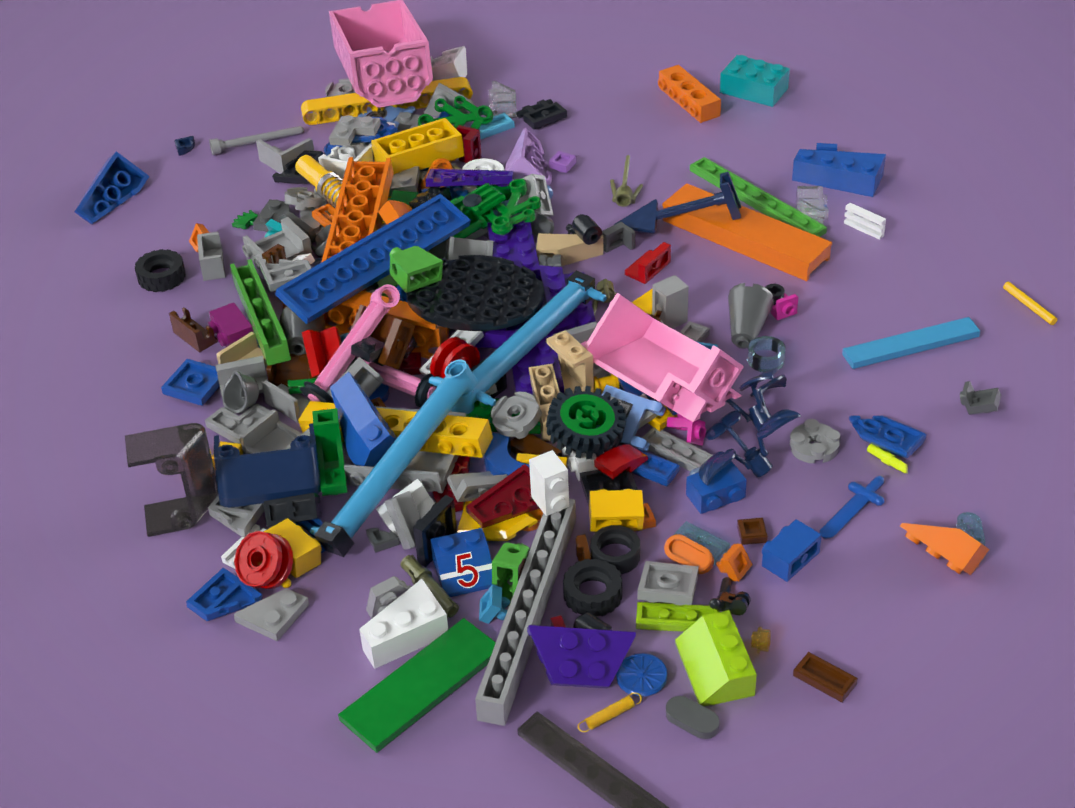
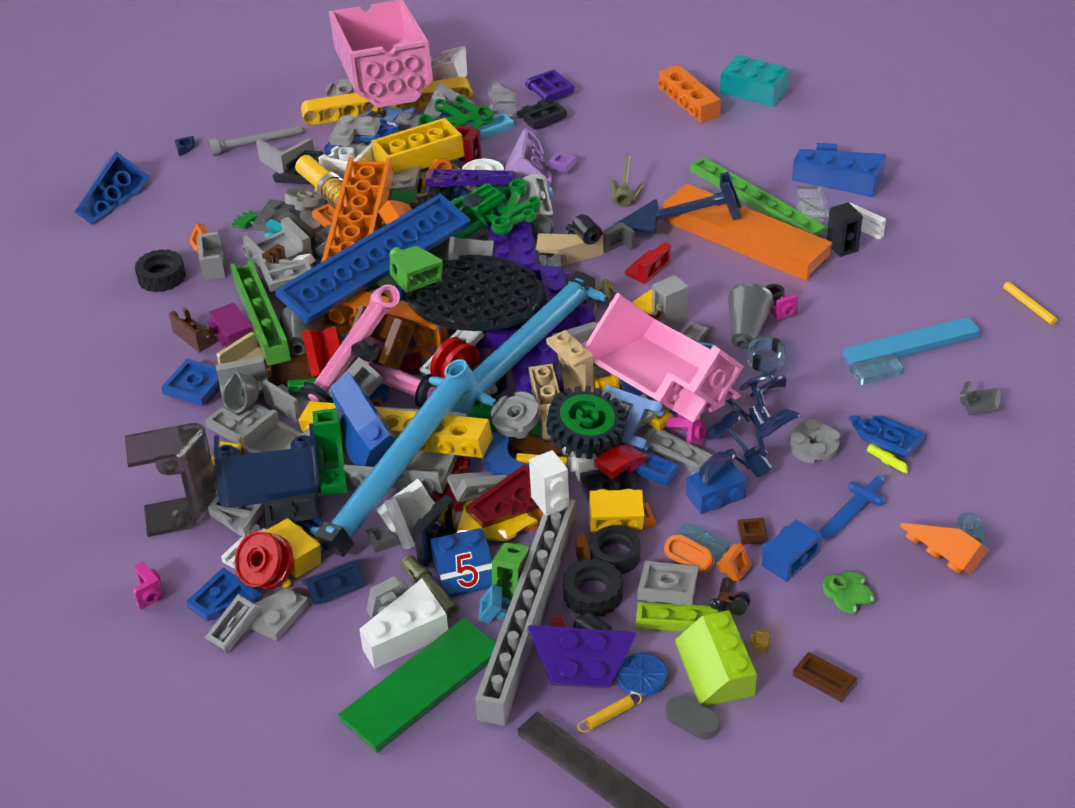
(149, 588): none -> dark pink bracket
(235, 625): none -> light grey tile
(334, 581): none -> dark blue panel
(552, 81): none -> dark purple plate
(844, 229): none -> black brick
(848, 591): none -> bright green plate
(876, 369): none -> clear light blue plate

